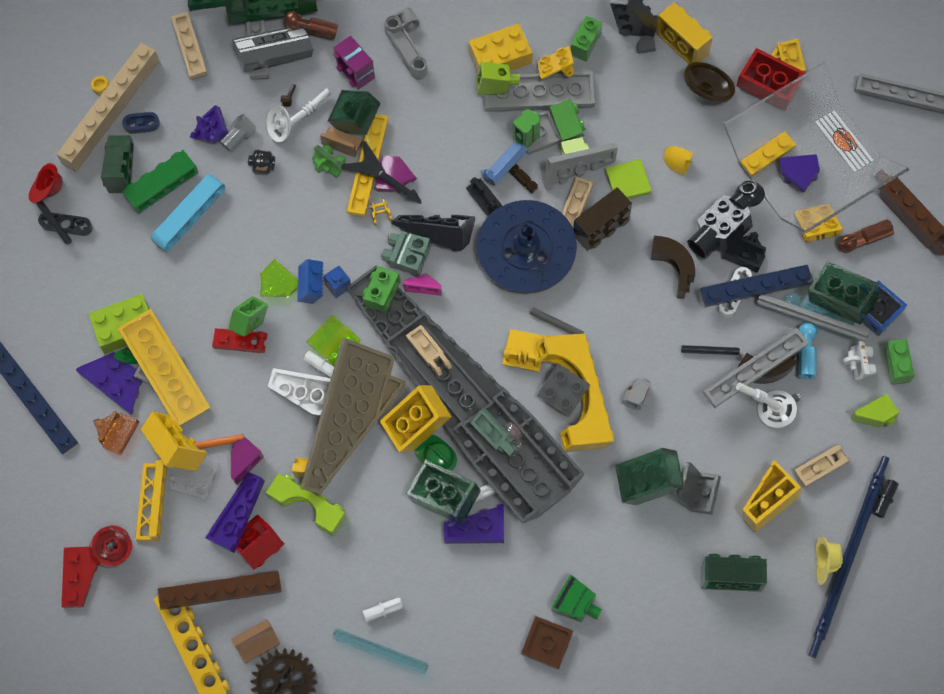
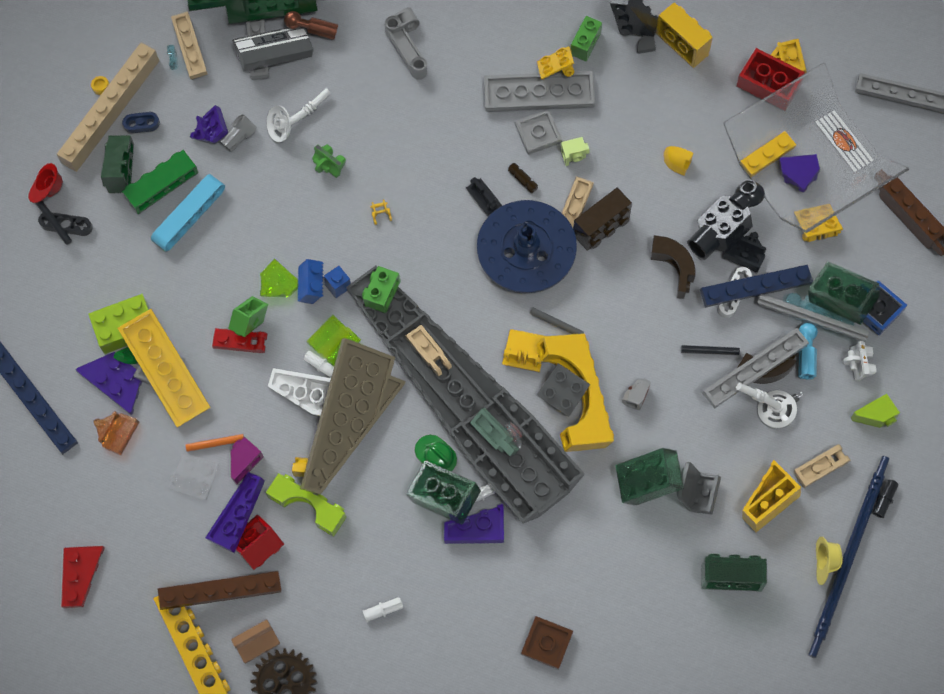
(121, 542): red brick -> none
(156, 501): yellow fence -> none
(171, 444): yellow wedge -> none
(173, 57): none -> clear light blue tile
(261, 161): black head -> none
(287, 100): dark brown hand -> none
(341, 141): medium nougat panel -> none
(354, 62): magenta container -> none
(354, 112): clear green brick -> none
(362, 183): yellow plate -> none
(371, 167): black piece -> none
(380, 651): clear light blue axle -> none
(398, 170): magenta slope -> none
(408, 252): sand green hips -> none
(415, 418): yellow brick -> none
(423, 284): dark pink slope -> none
(446, 232): black wedge -> none
(495, 78): lime torso -> none
(502, 47): yellow brick -> none
(504, 163): medium blue hinge -> none
(526, 128): bright green brick -> none
(567, 121): bright green brick -> none
(576, 601): green torso -> none
(578, 163): light grey wing -> none
(629, 178): lime tile -> none
(709, 82): dark brown dish -> none
(866, 236): copper piece -> none
(899, 361): bright green brick -> none

